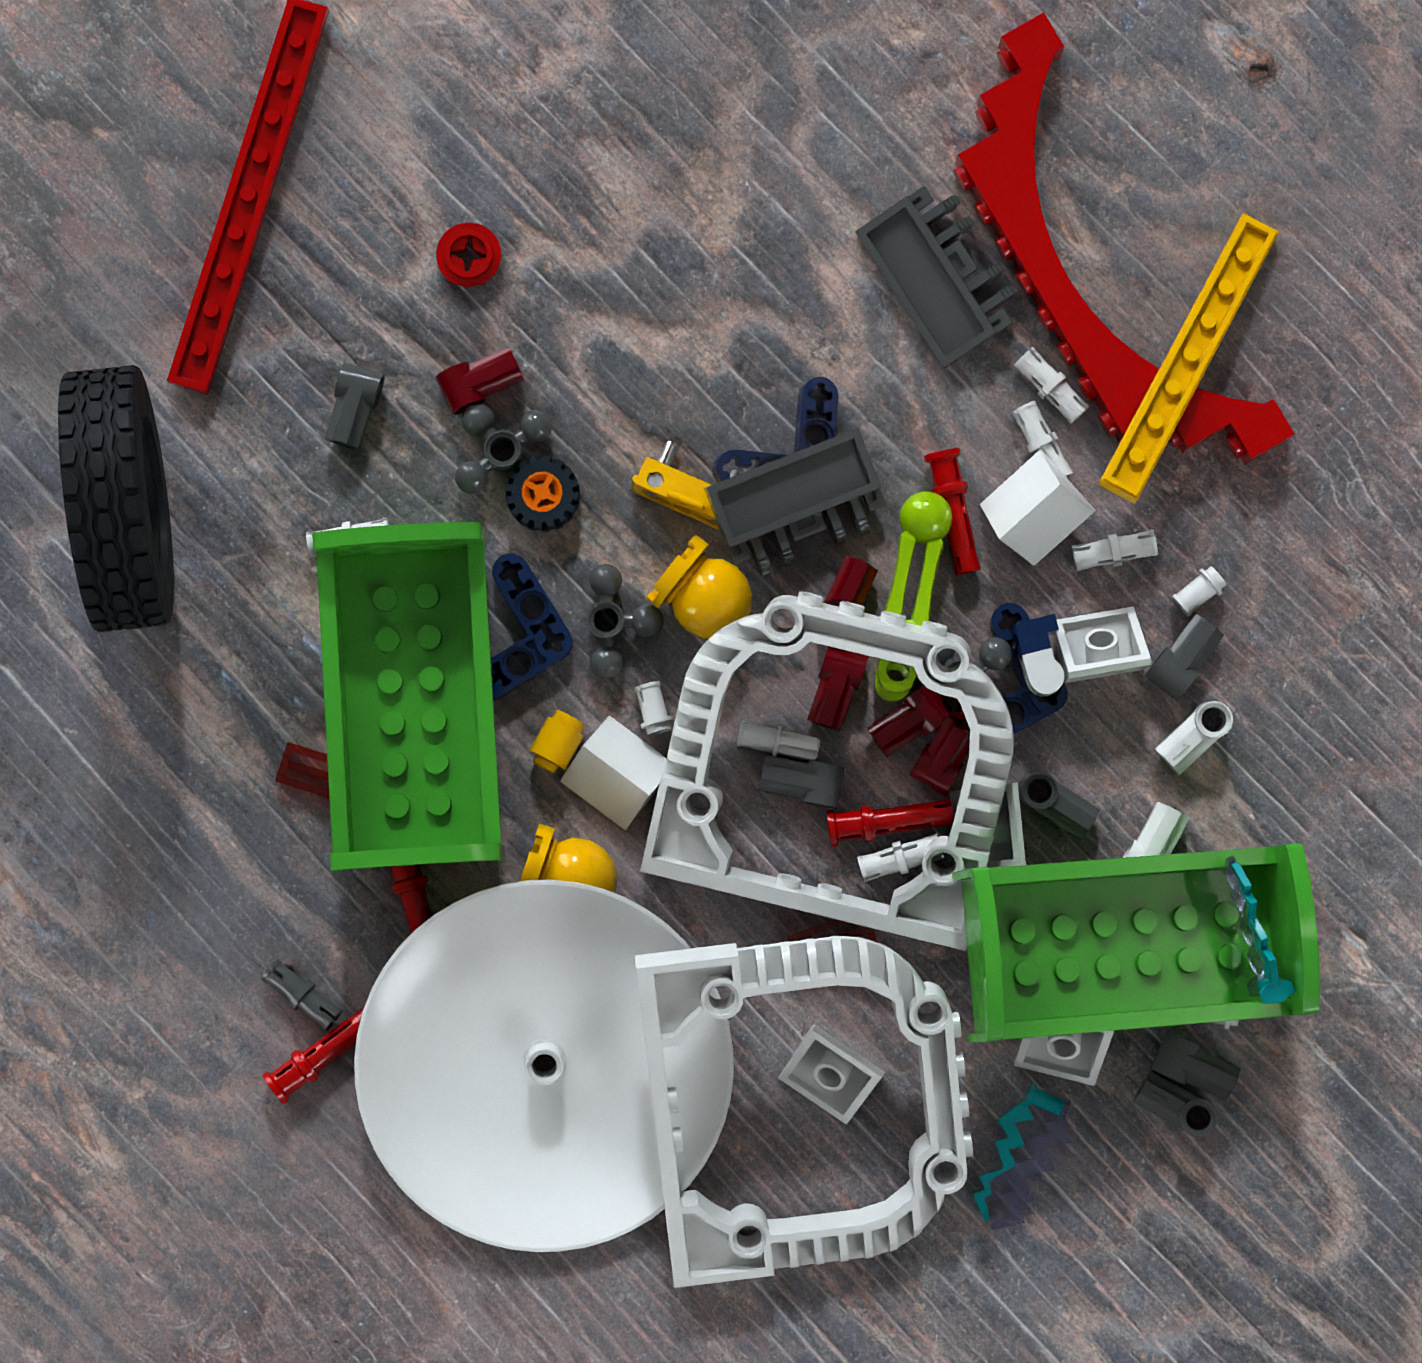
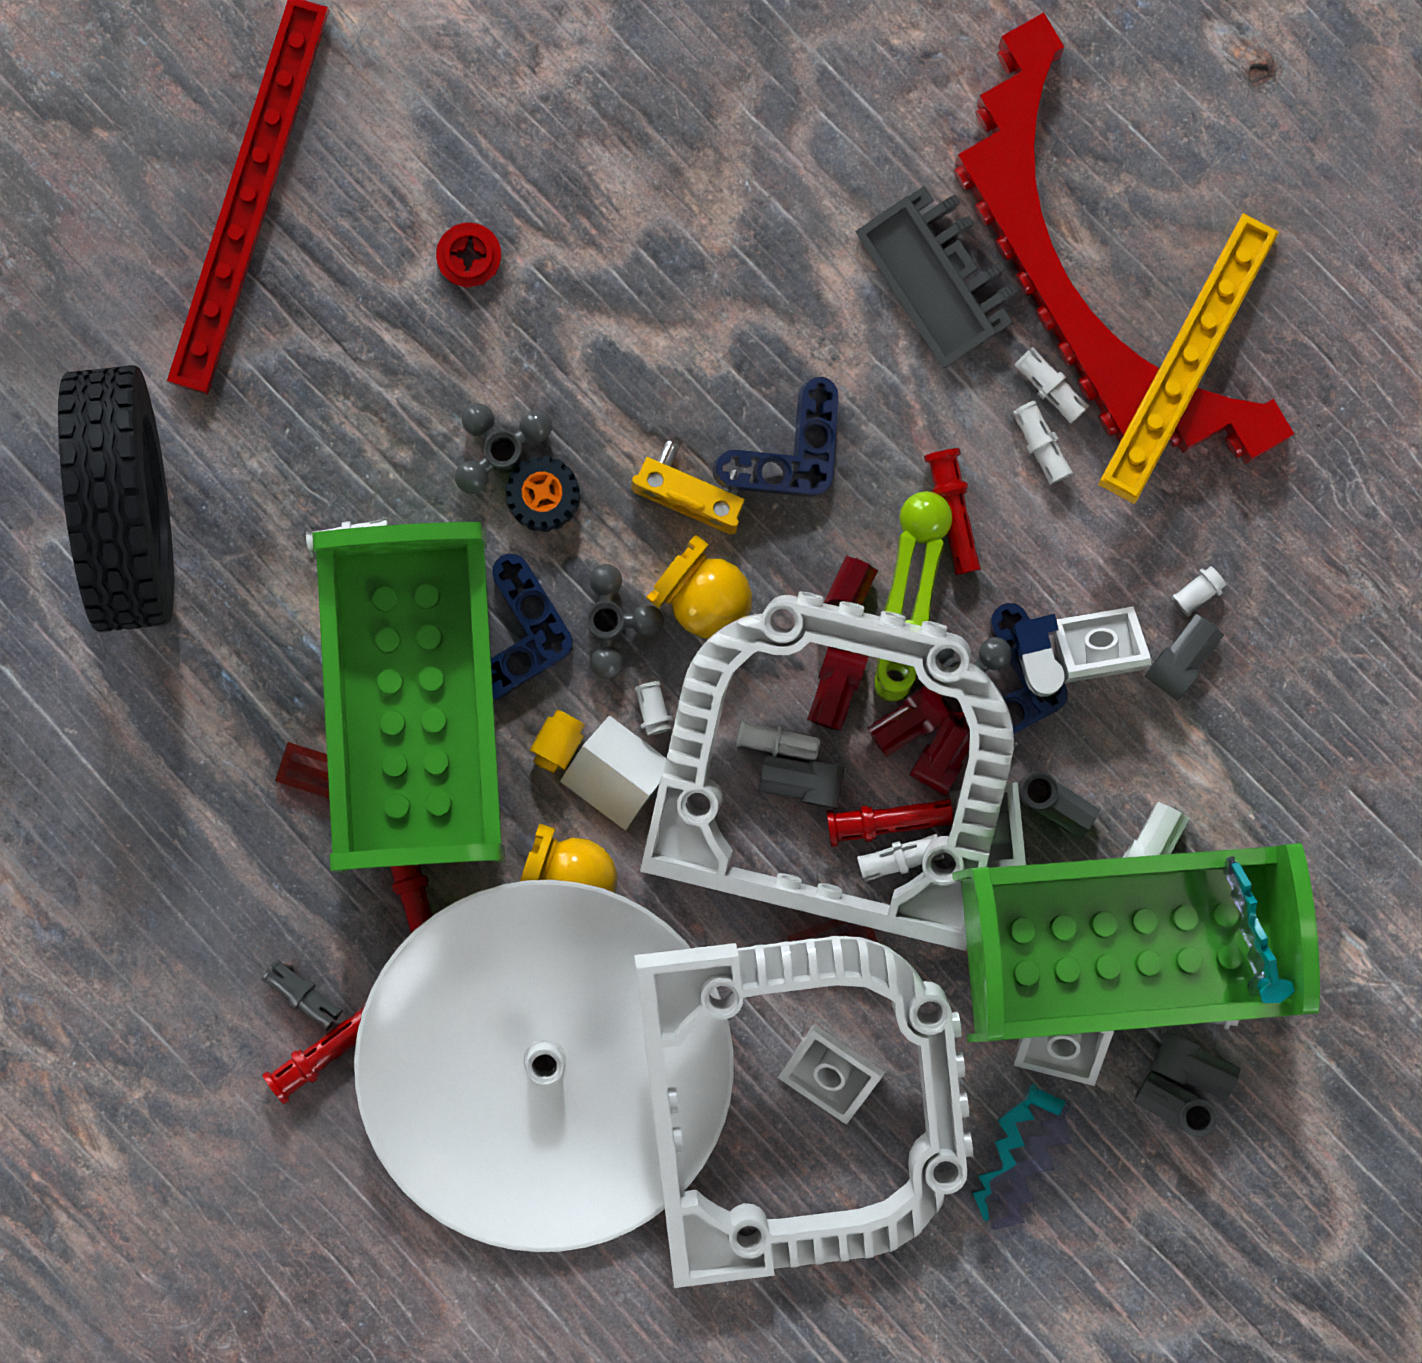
(356, 395): dark grey piece -> none
(473, 382): dark red piece -> none
(794, 494): dark grey hinge -> none
(1036, 508): white slope -> none
(1114, 550): white pin -> none
(1191, 737): white piece -> none

